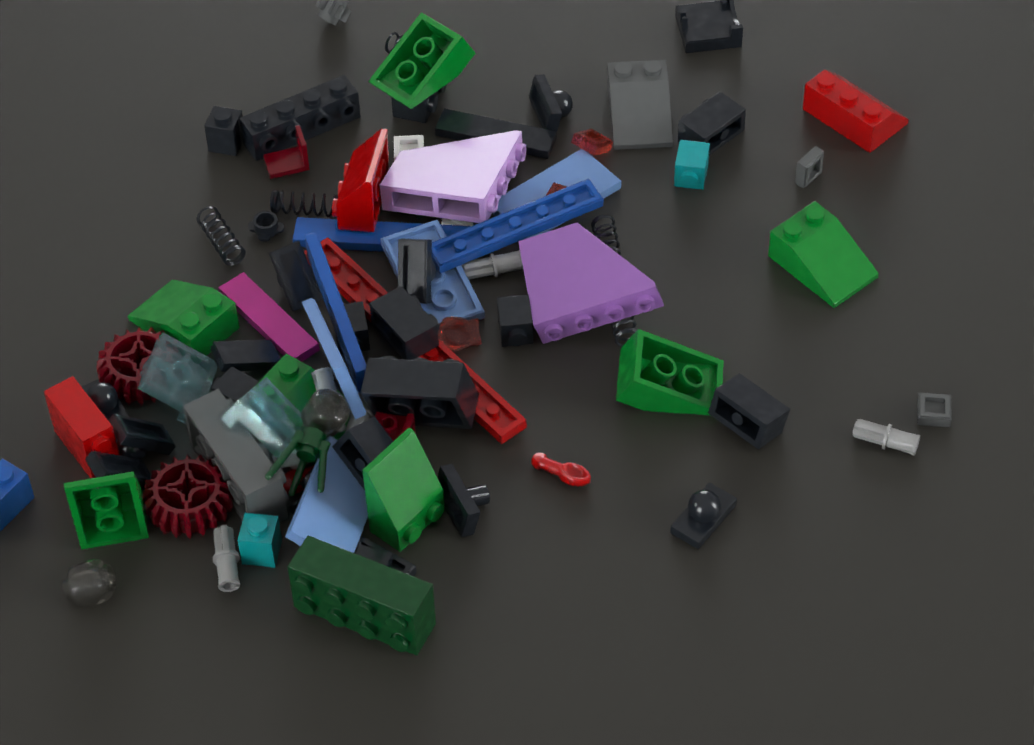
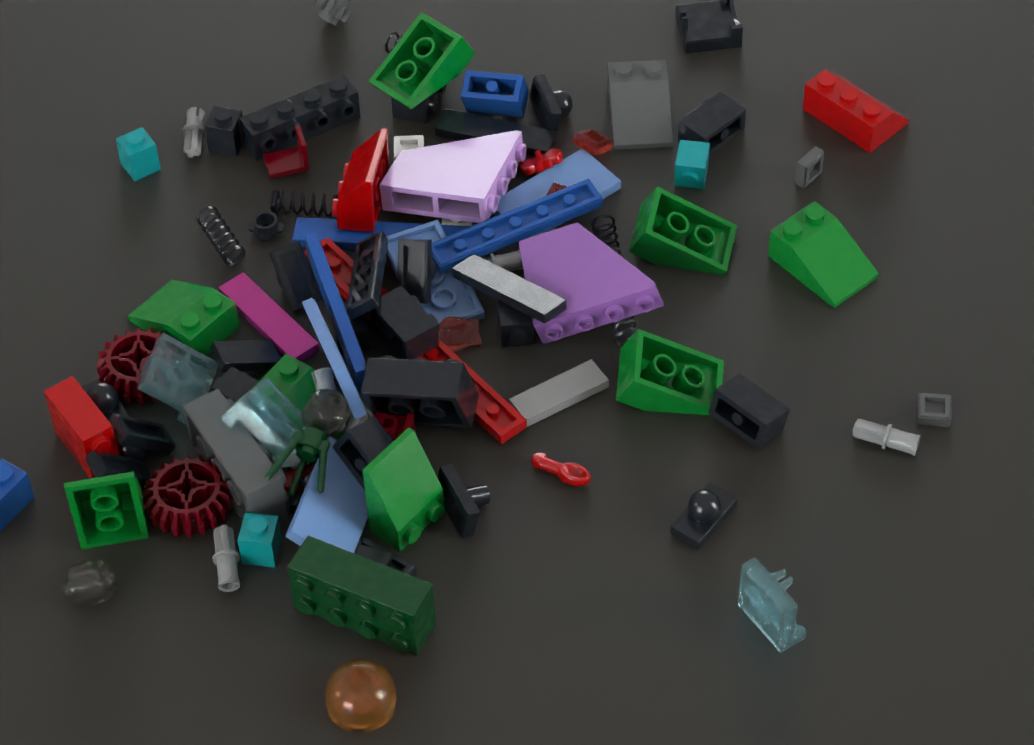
(138, 154): none -> teal brick
(193, 132): none -> light grey axle
(360, 695): none -> clear orange cylinder
(367, 275): none -> black tile
(494, 93): none -> blue brick
(509, 288): none -> tile
(541, 162): none -> red piece
(560, 392): none -> light grey tile
(682, 234): none -> green slope
(769, 604): none -> clear light blue piece

